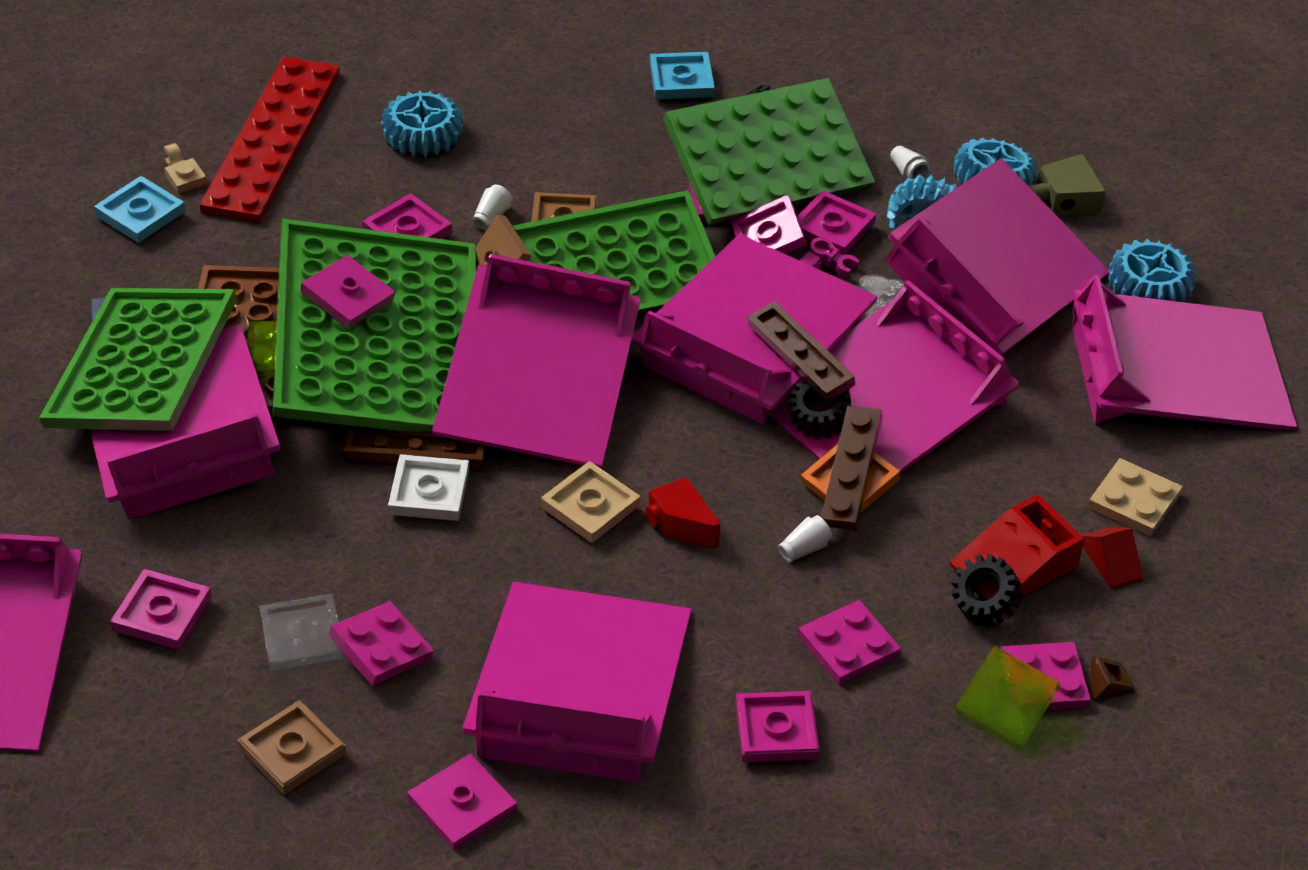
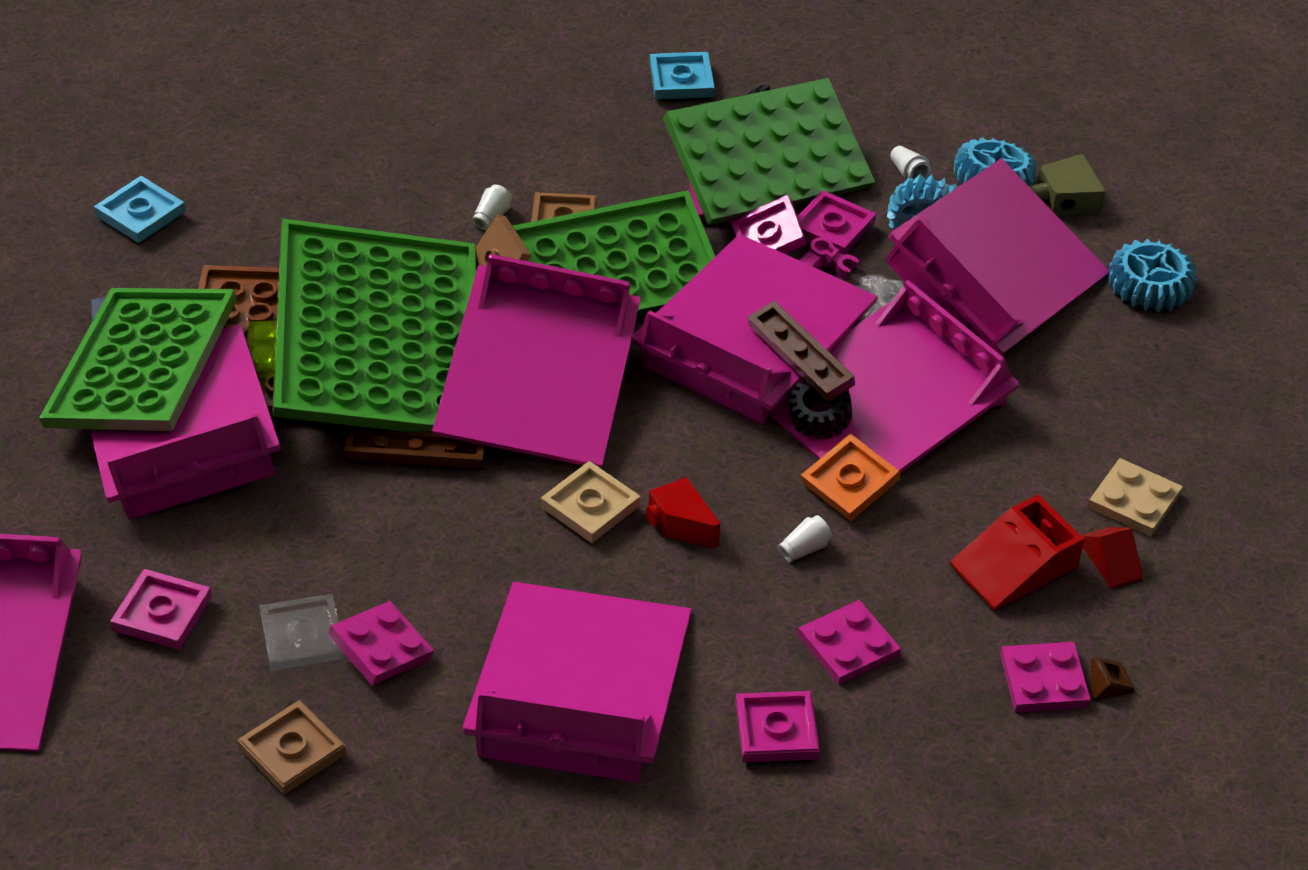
(180, 173): tan plate -> none
(270, 140): red plate -> none
(347, 291): dark pink plate -> none
(409, 217): dark pink plate -> none
(422, 123): medium azure gear -> none
(428, 487): white plate -> none
(462, 801): dark pink plate -> none
(851, 467): reddish brown plate -> none
(975, 574): black tyre -> none
(1007, 696): clear neon green plate -> none
(1177, 360): dark pink door -> none

